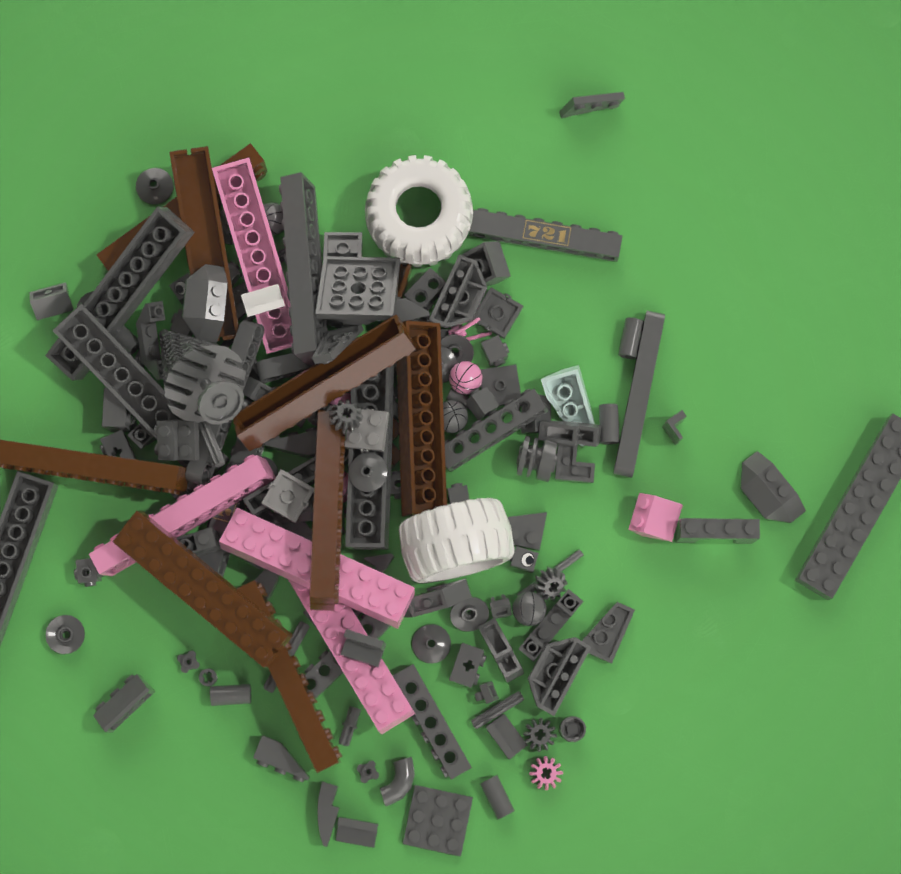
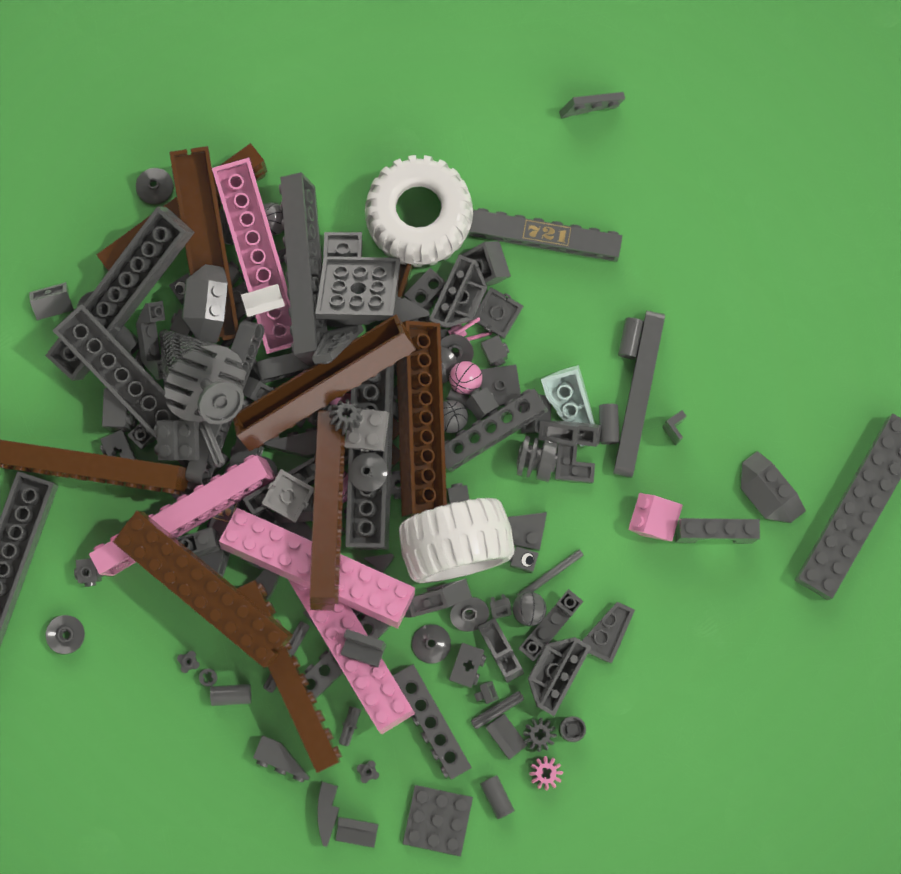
(123, 703): dark grey slope -> none
(401, 783): dark grey cylinder -> none
(550, 583): dark grey gear -> none

